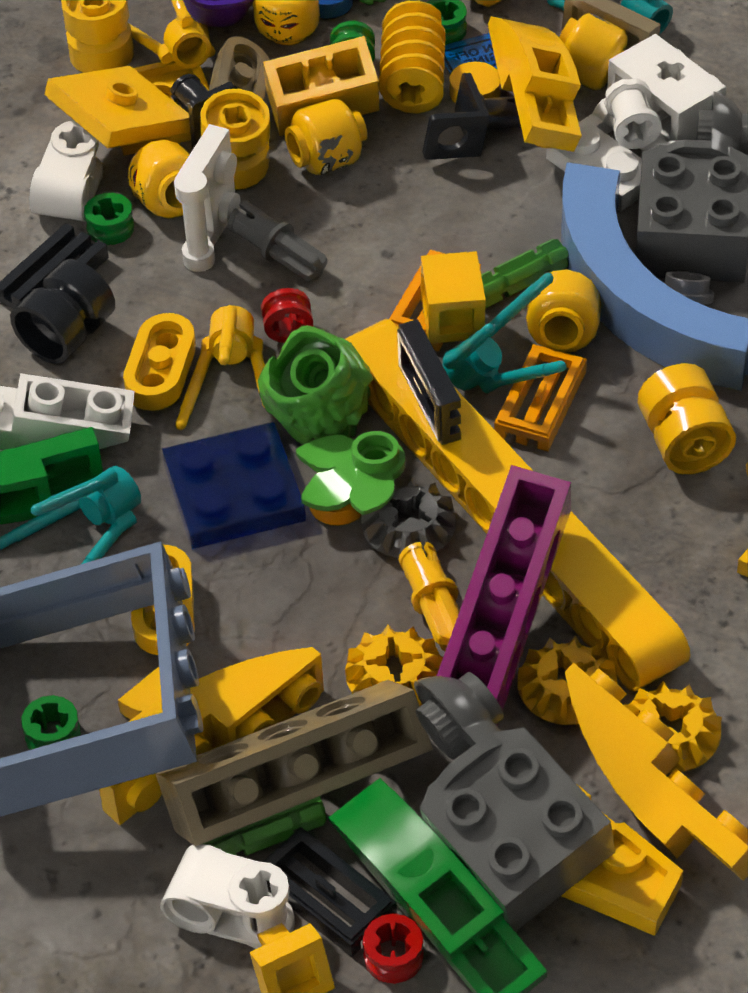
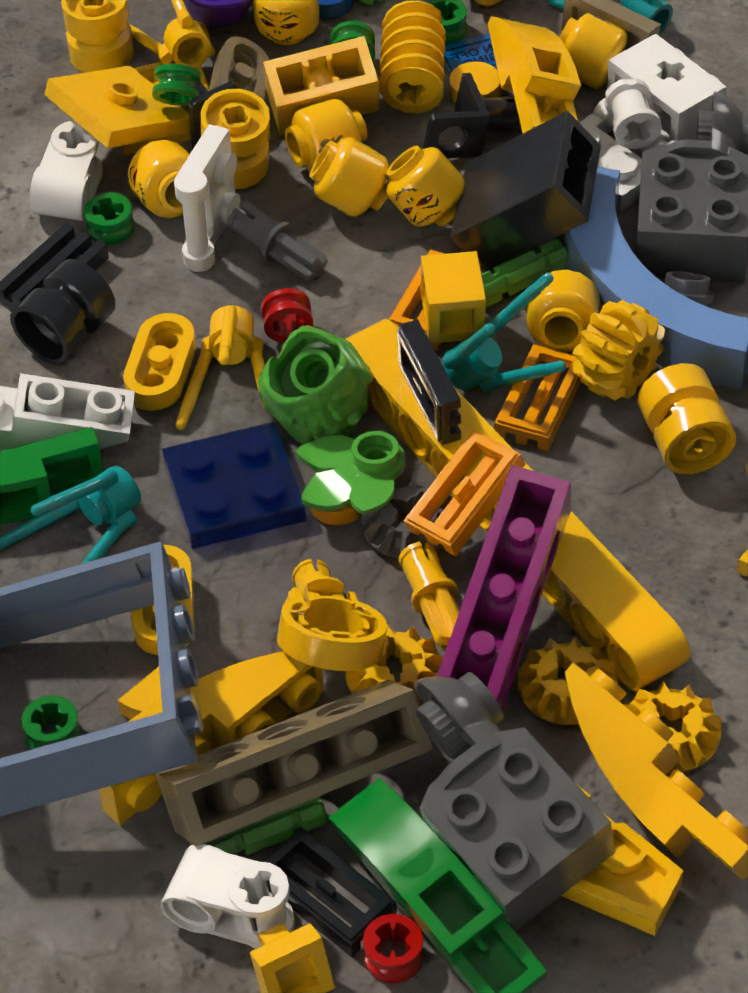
(175, 84): none -> green bush
(325, 627): none -> yellow pin
(350, 177): none -> yellow head
(425, 186): none -> yellow head
(471, 498): none -> light orange tile
(527, 191): none -> black brick
(618, 349): none -> yellow gear

